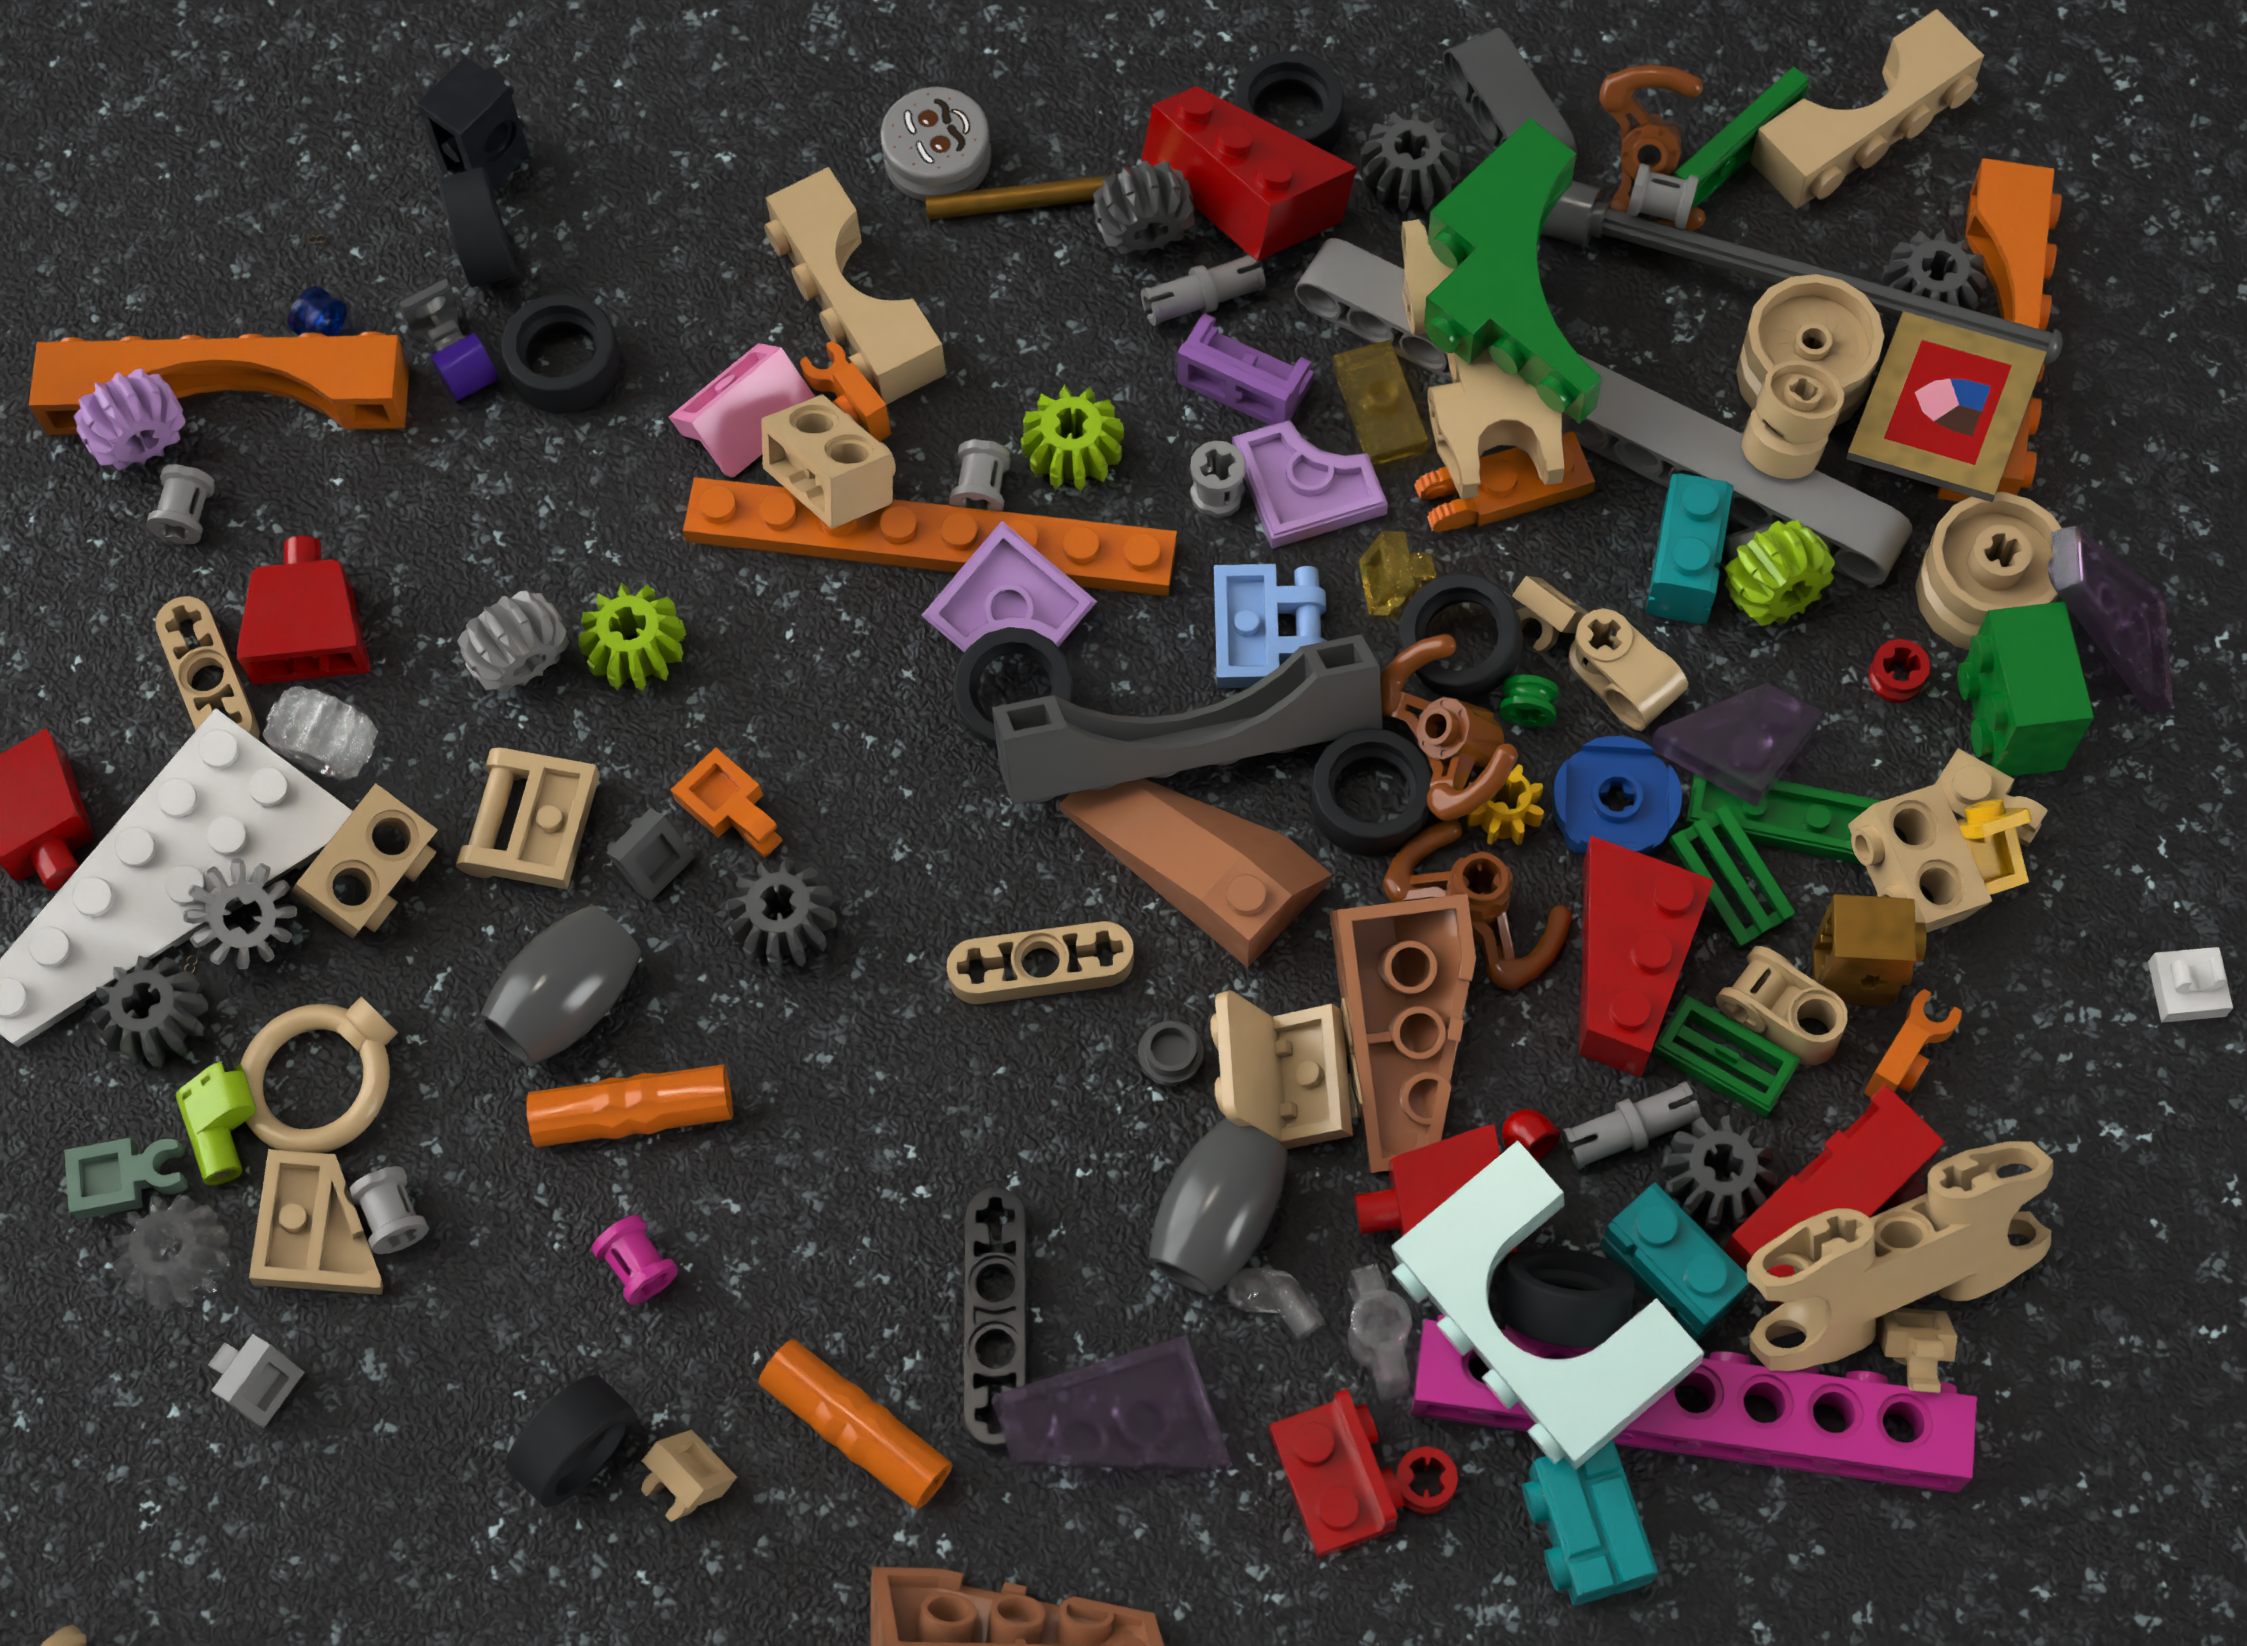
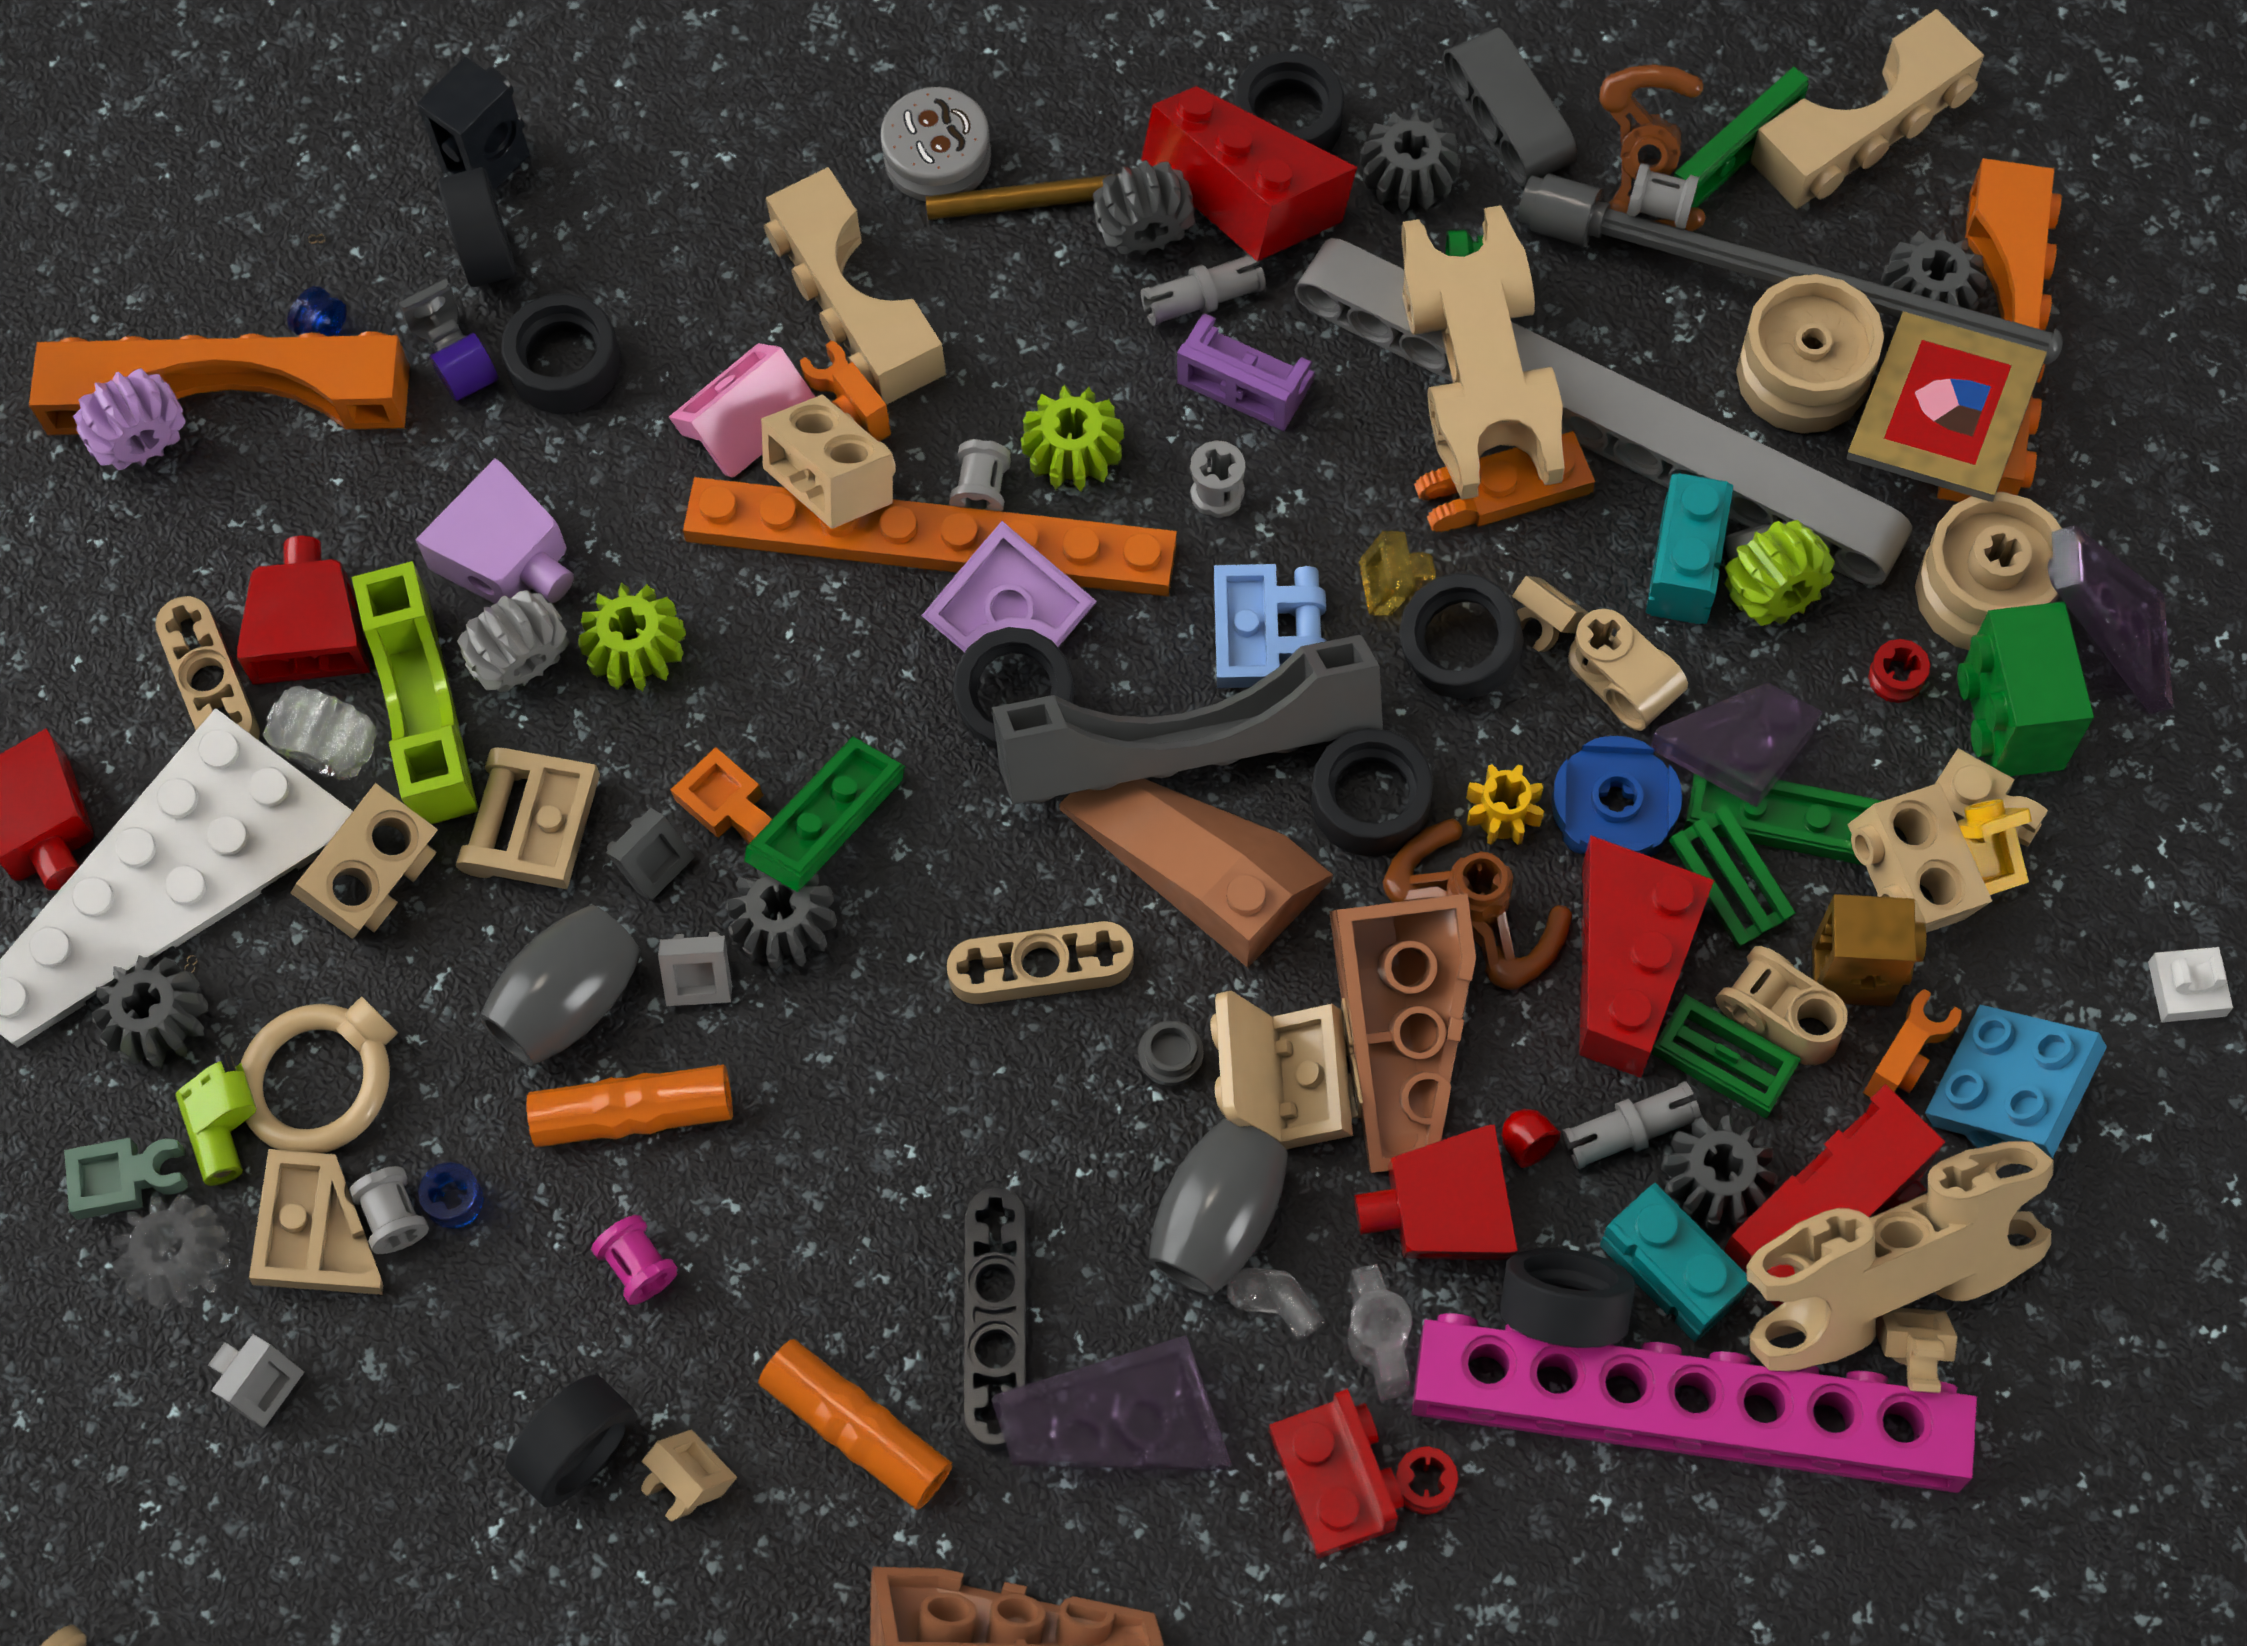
(181, 504): light grey bush -> none
(233, 934): light grey gear -> none
(417, 693): none -> lime arch
(438, 1211): none -> clear blue bush
(497, 540): none -> lavender torso
(695, 970): none -> light grey tile
(824, 814): none -> green tile
(1304, 488): lavender tile -> none
(1380, 402): clear yellow plate -> none
(1450, 734): dark orange piece -> none
(1495, 293): green arch -> none
(1529, 701): green bush -> none
(1574, 1400): light aqua arch -> none
(1591, 1526): teal brick -> none
(1792, 419): tan wheel -> none
(2015, 1079): none -> dark azure plate

